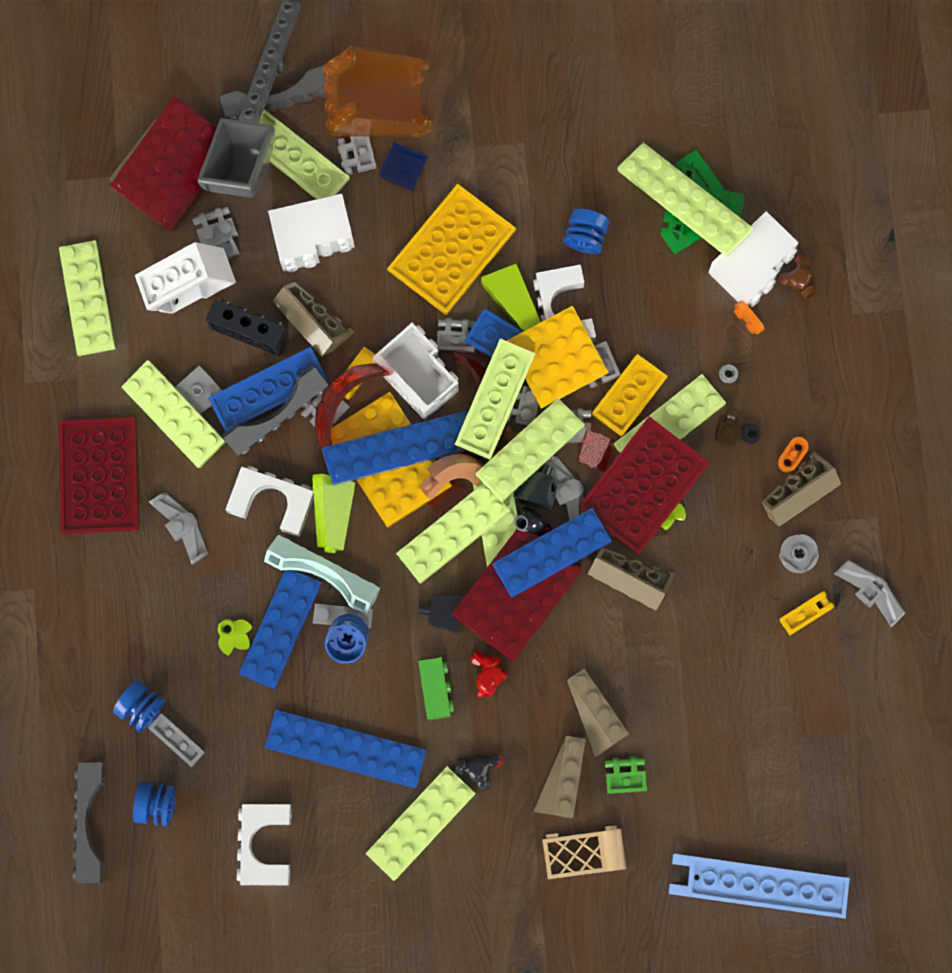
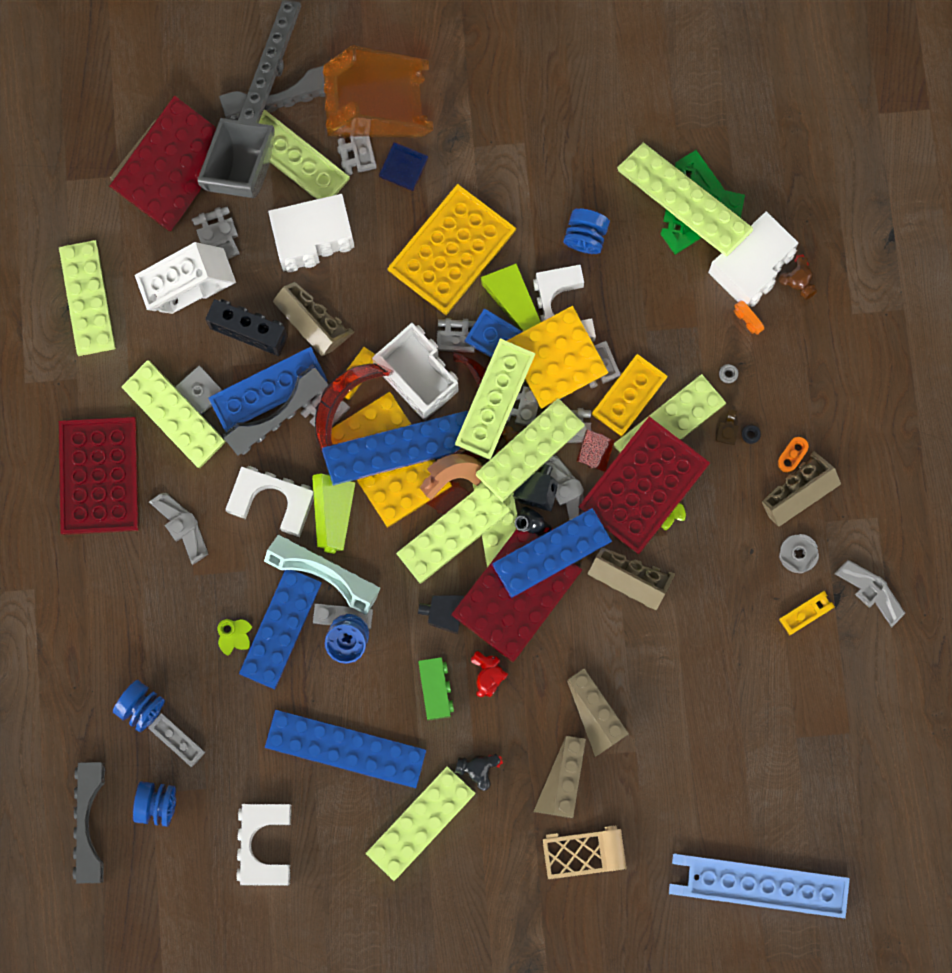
(628, 781): bright green plate -> none

